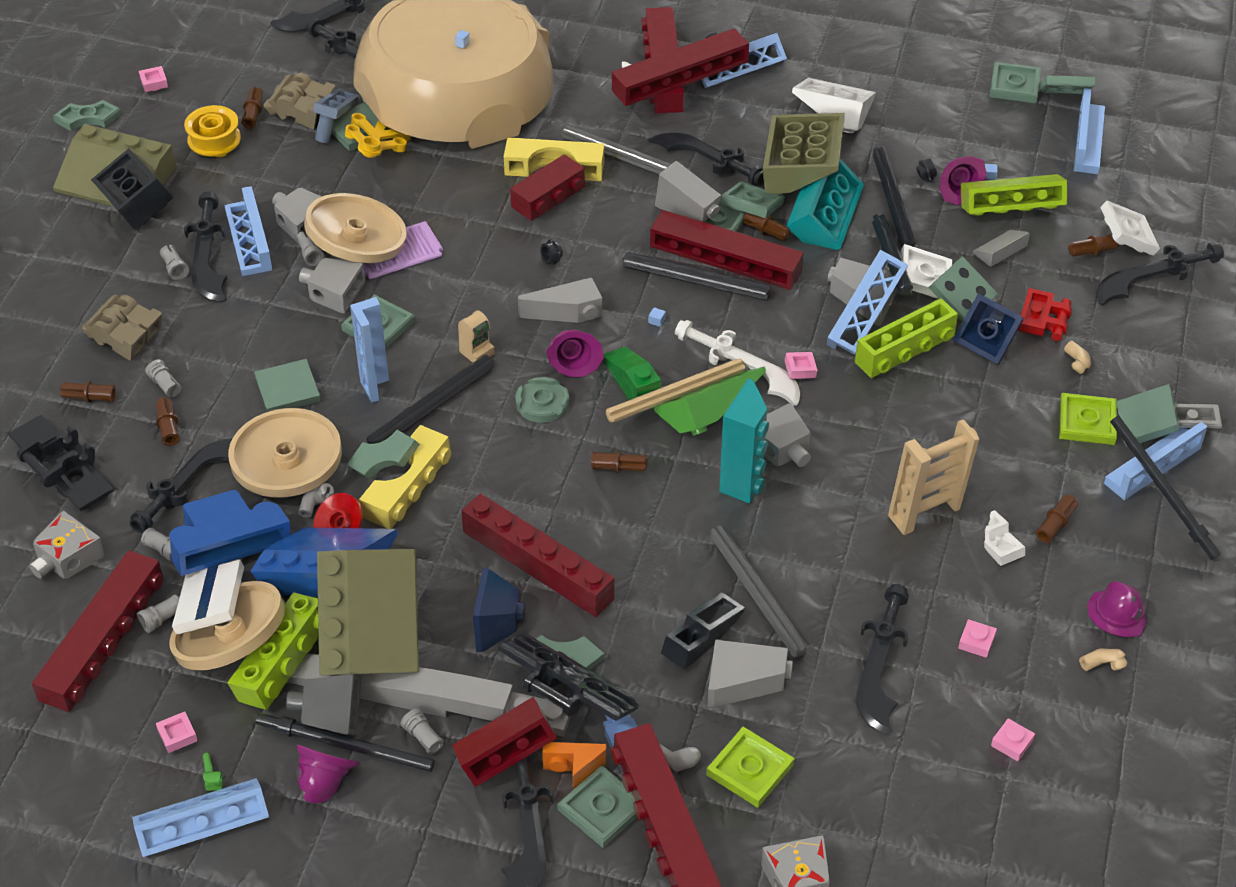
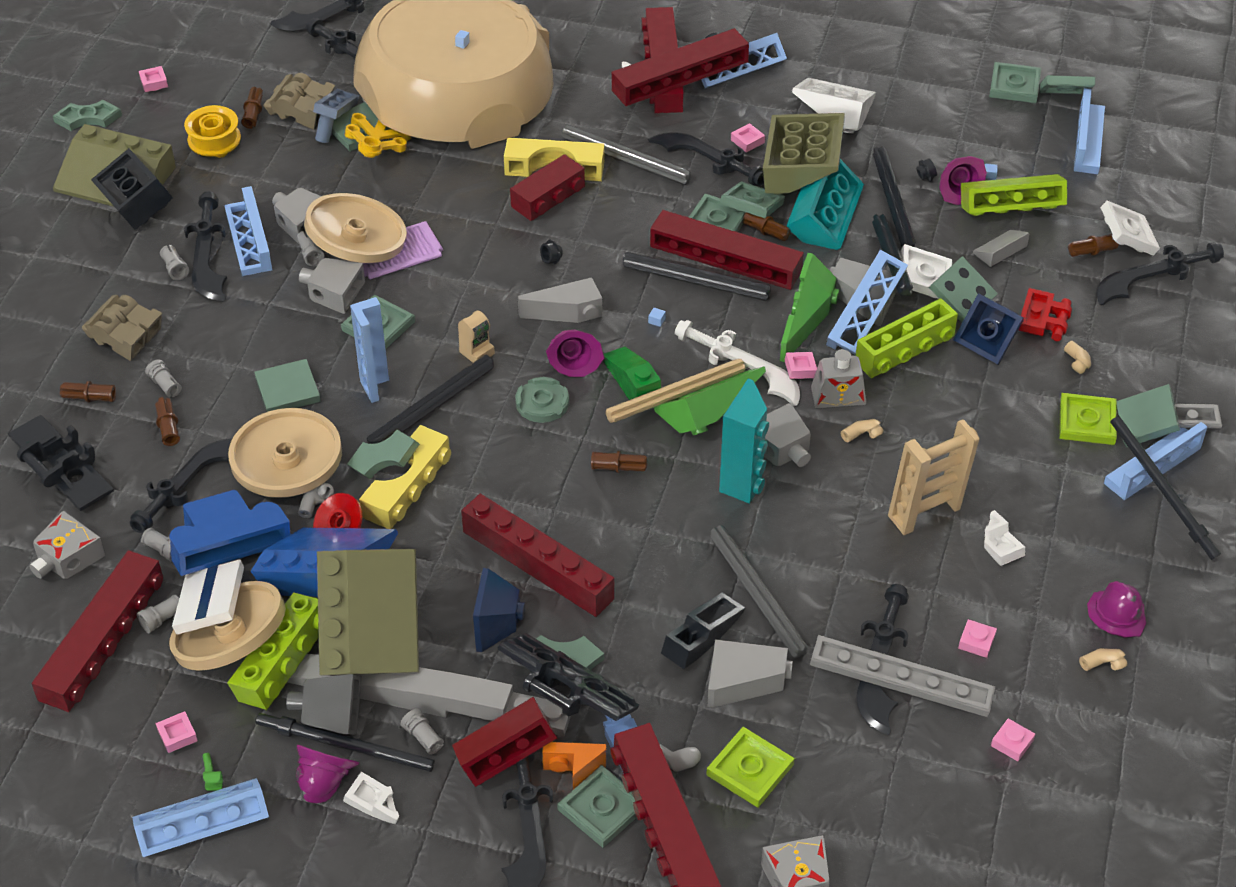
(372, 798): none -> white slope
(686, 194): light grey slope -> none
(748, 137): none -> bright pink plate
(810, 304): none -> bright green wedge
(838, 381): none -> light grey torso
(860, 427): none -> tan arm
(903, 676): none -> light grey tile
(1057, 518): reddish brown axle -> none

